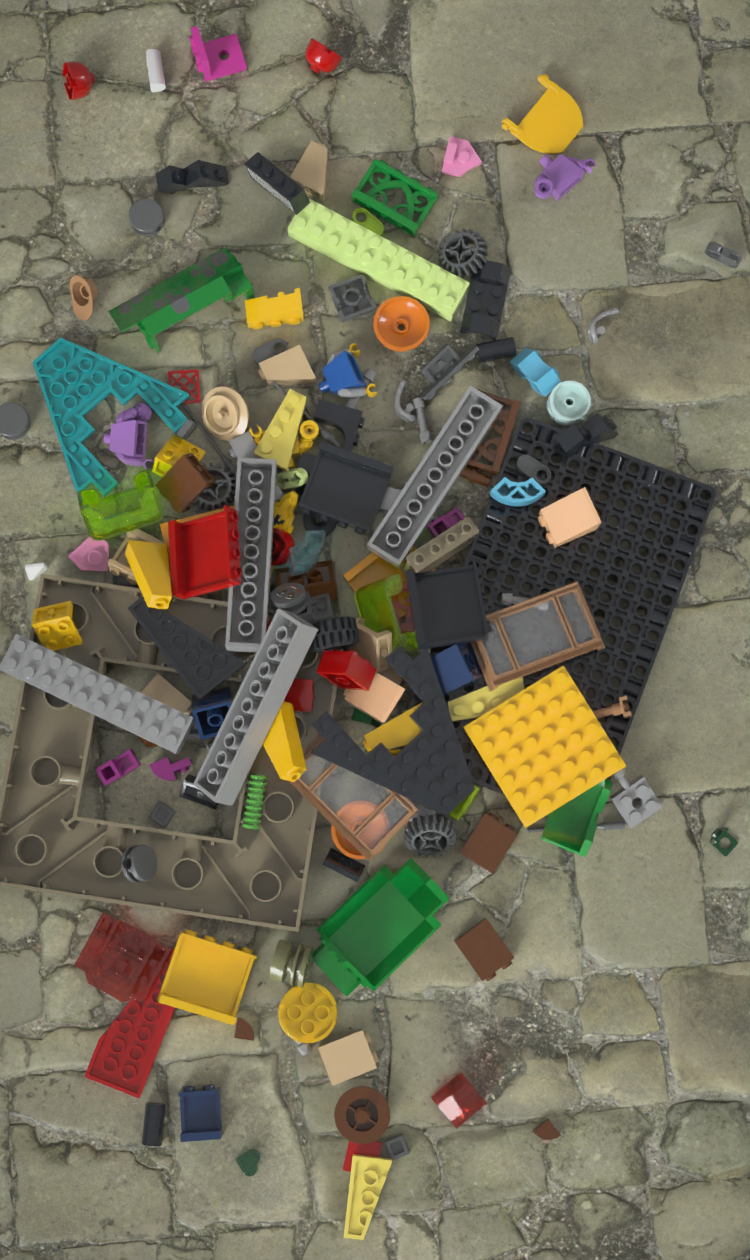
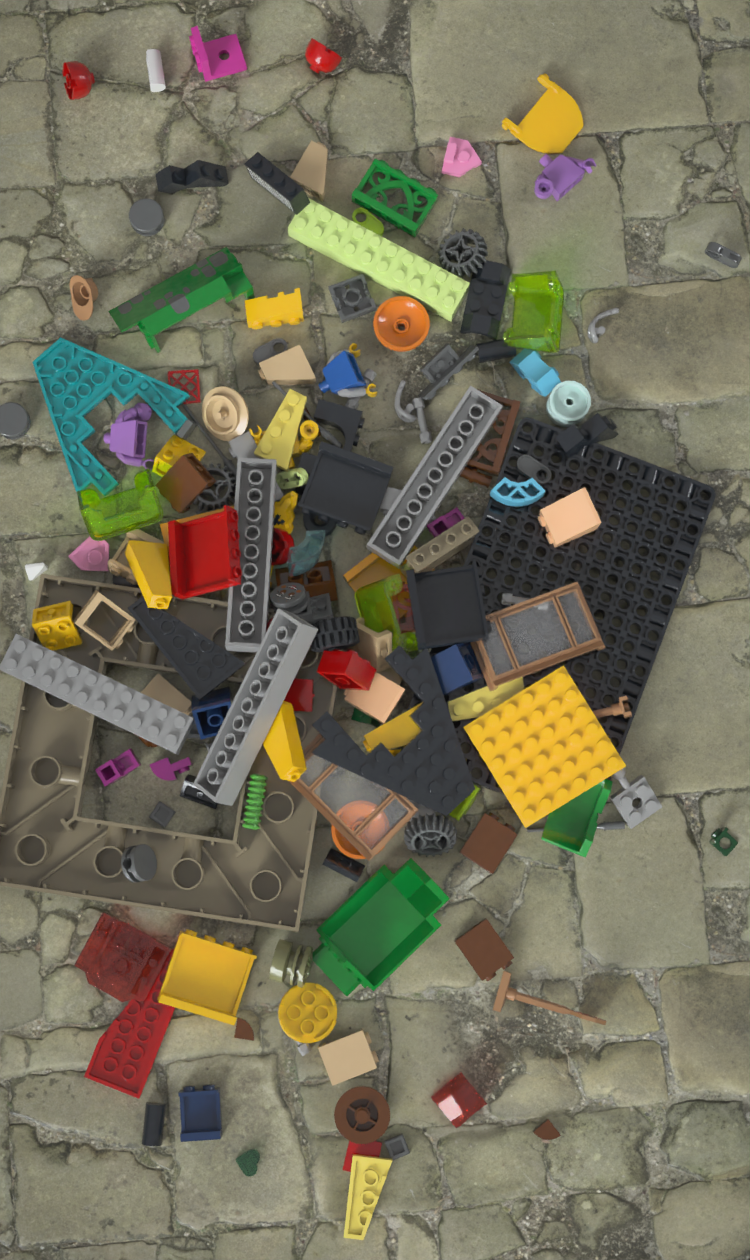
(88, 609): none -> tan window
(506, 992): none -> medium nougat piece
(536, 311): none -> clear neon green windscreen

